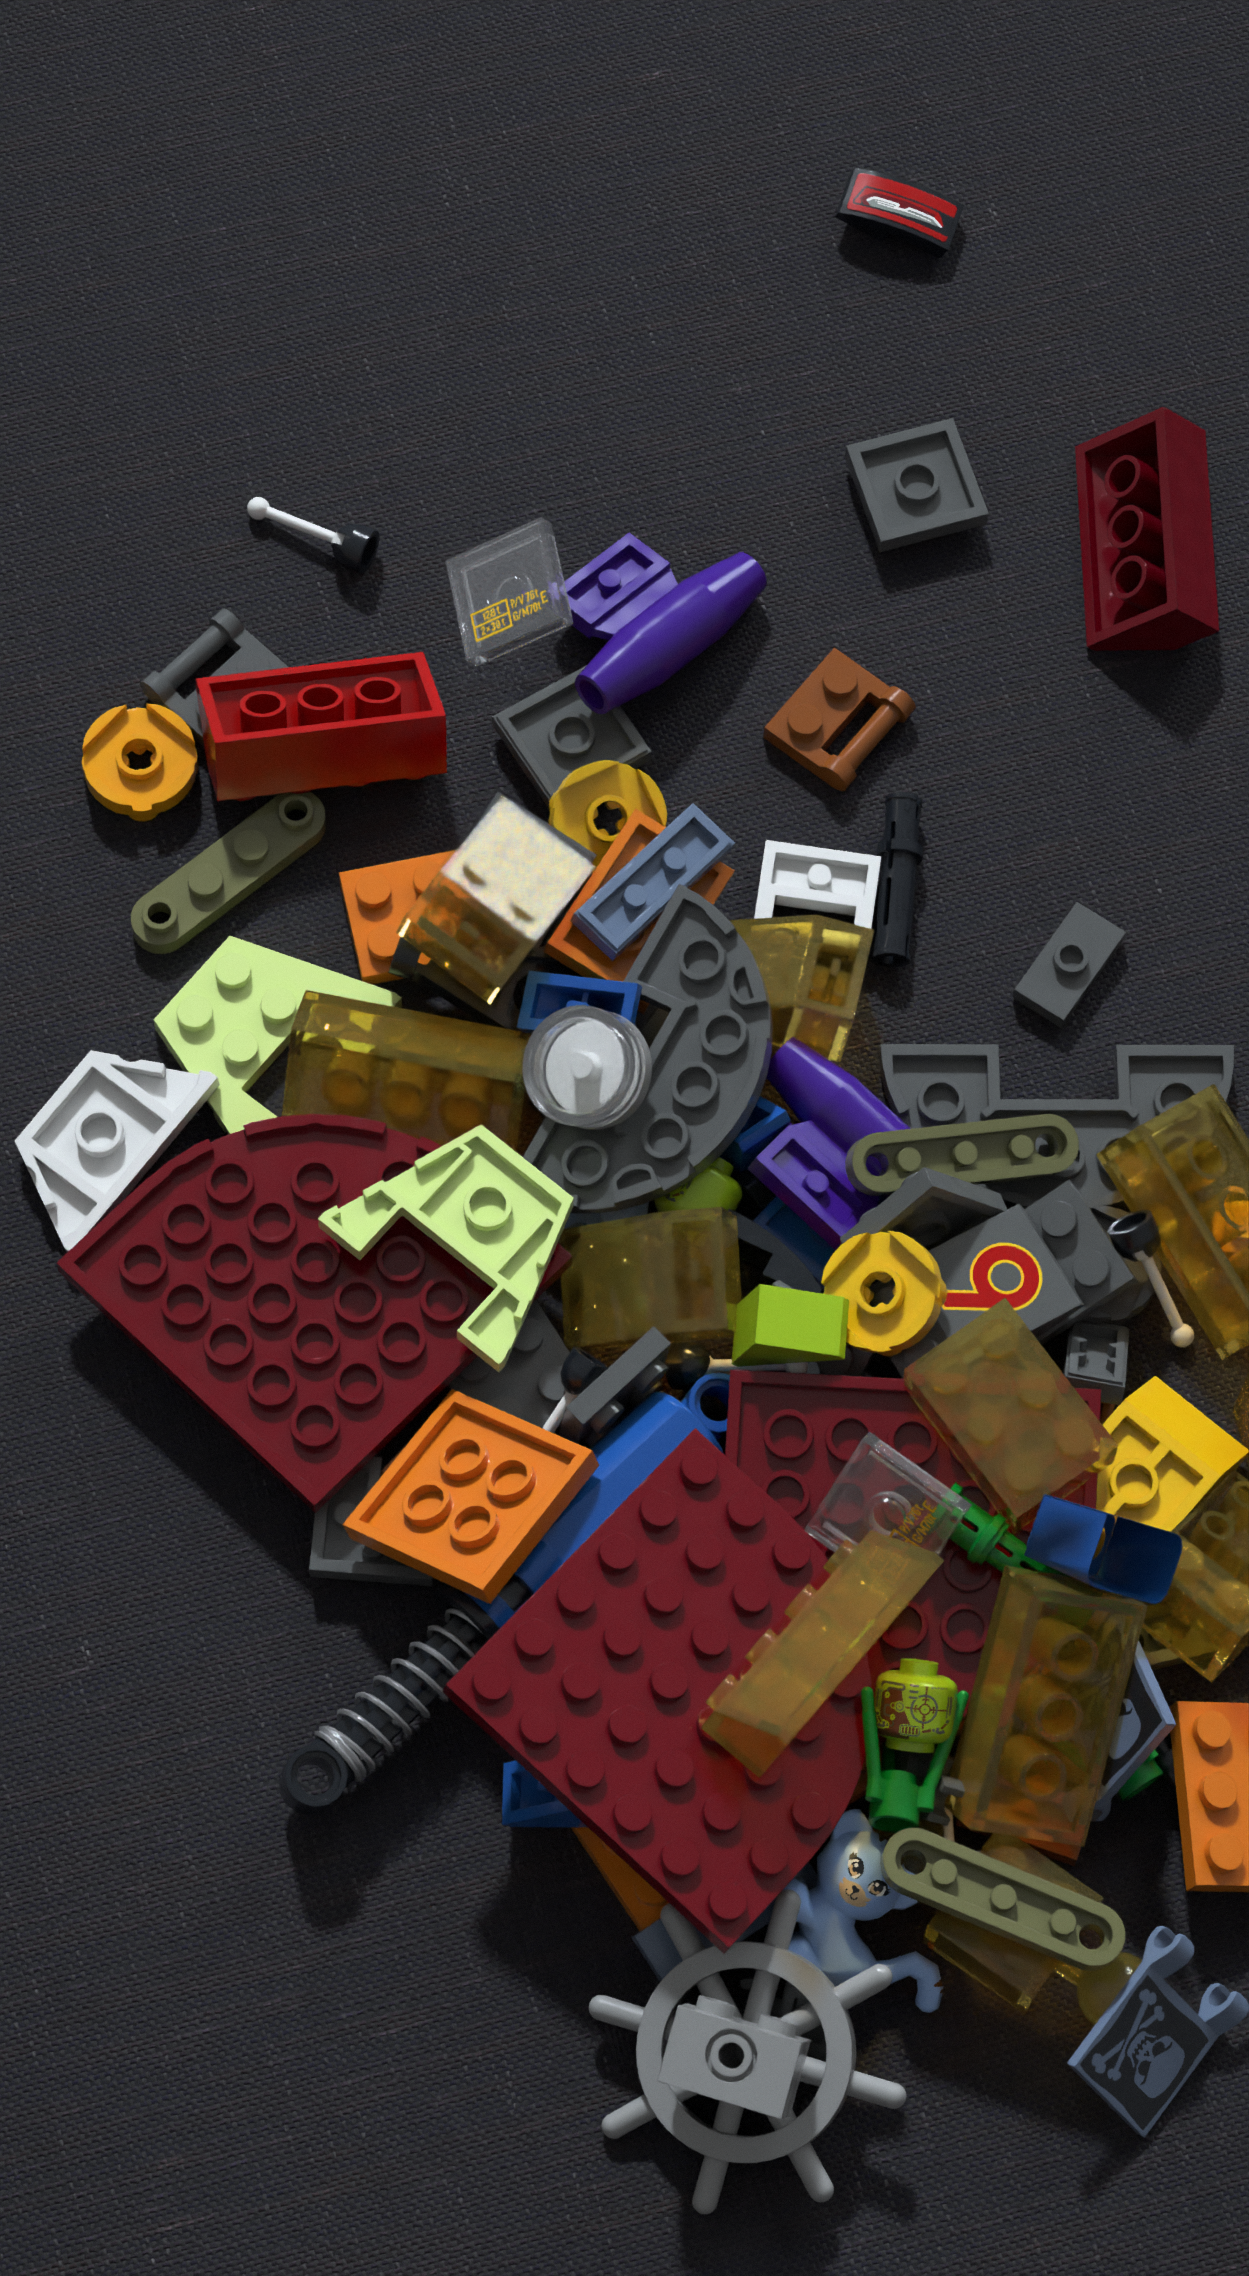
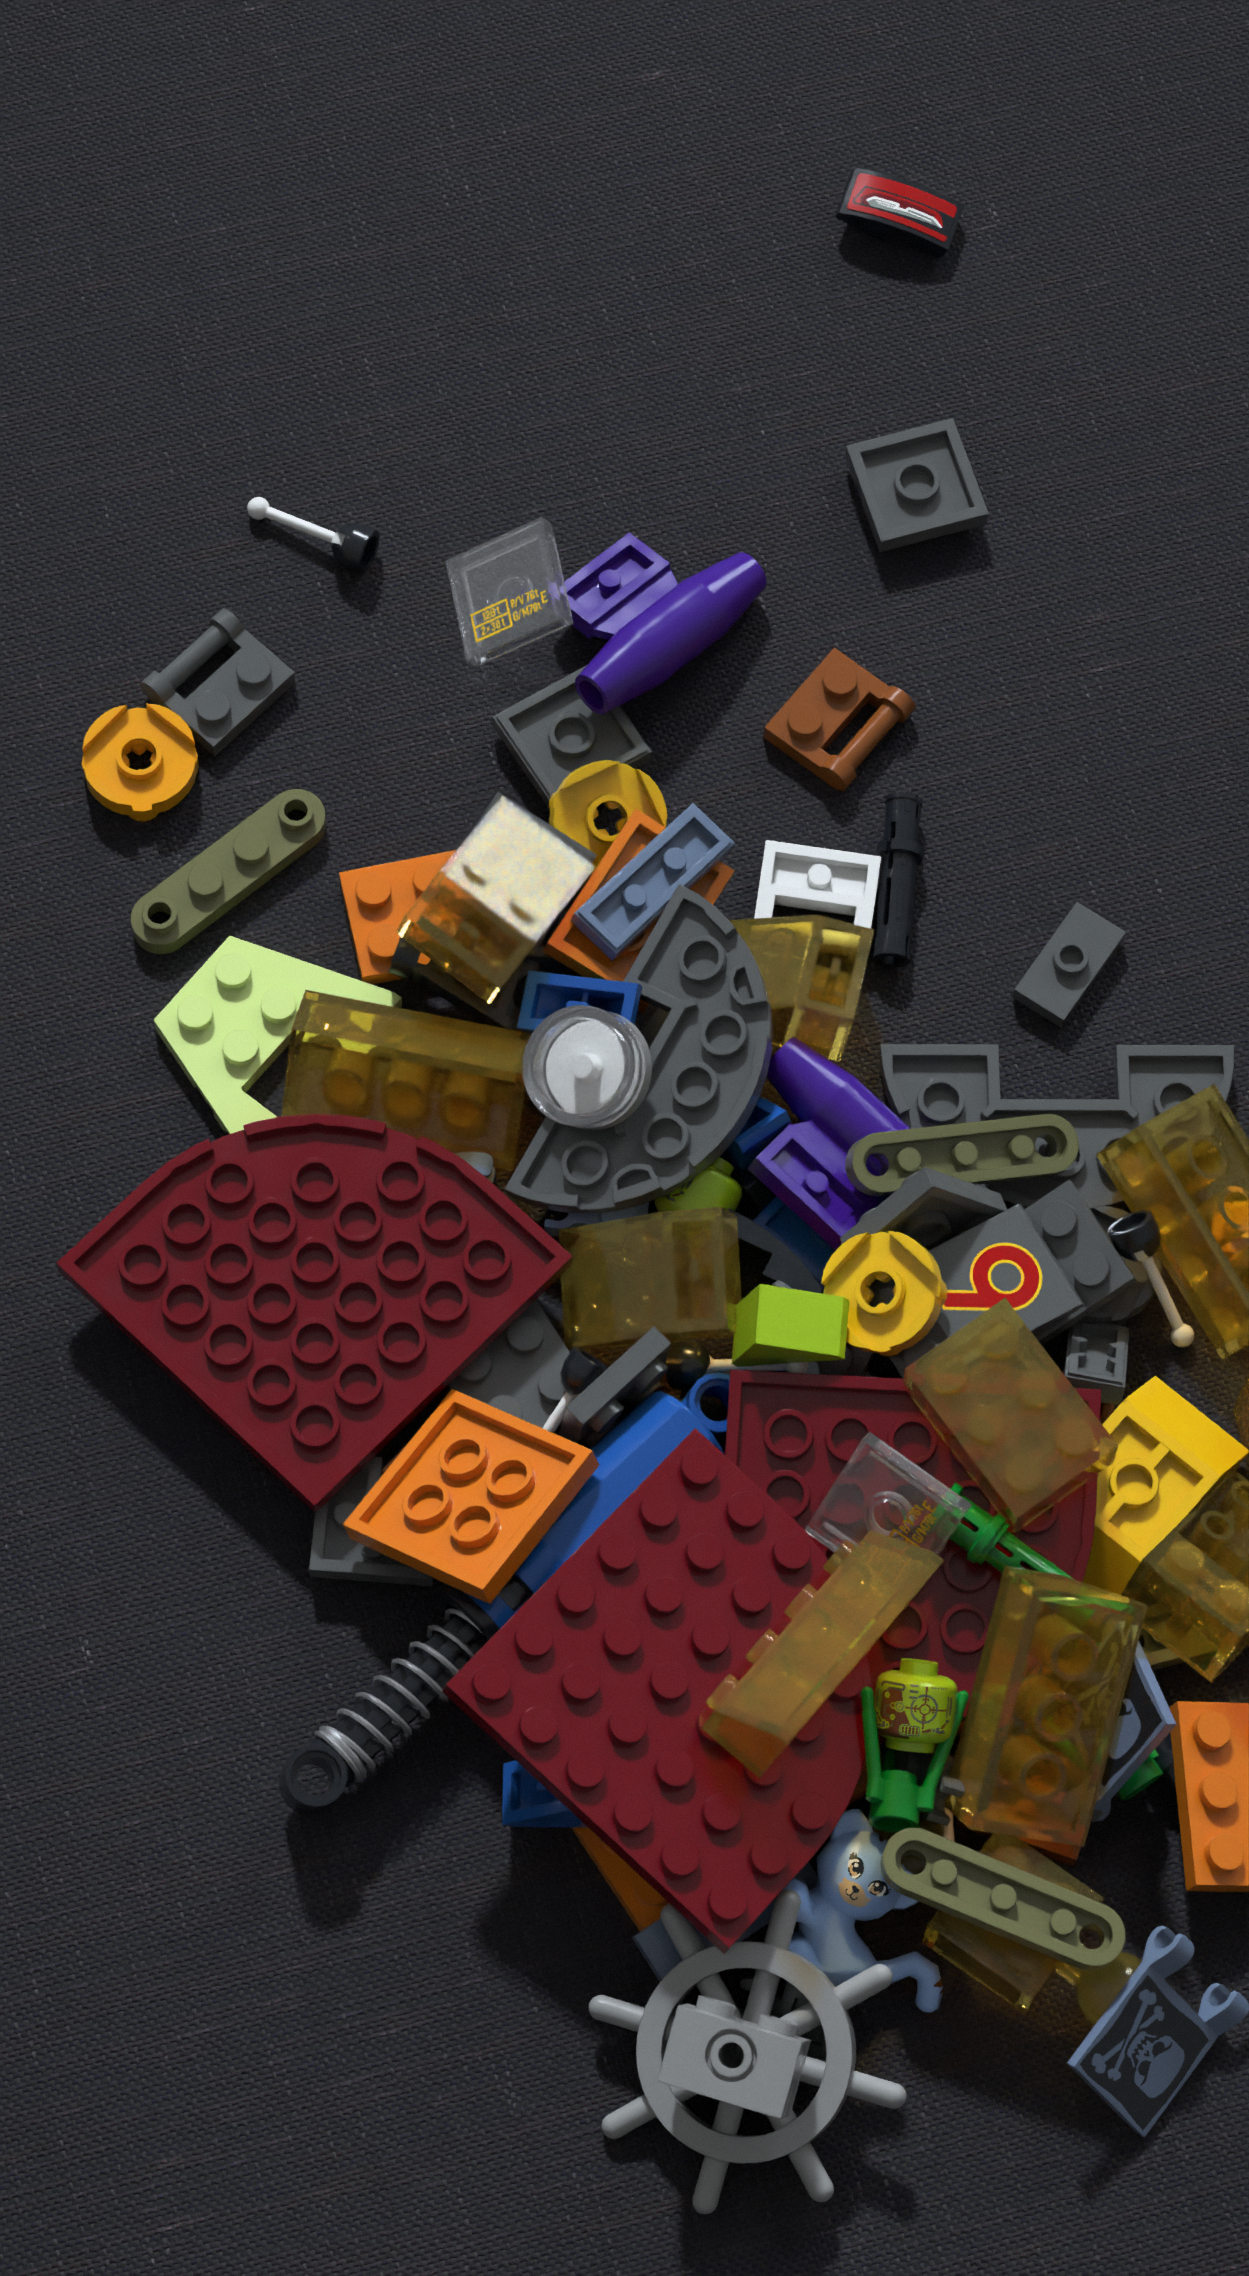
(105, 1135): white wing -> none
(322, 726): red slope -> none
(481, 1209): yellowish green wing -> none
(1137, 1559): blue piece -> none
(1147, 535): dark red slope -> none

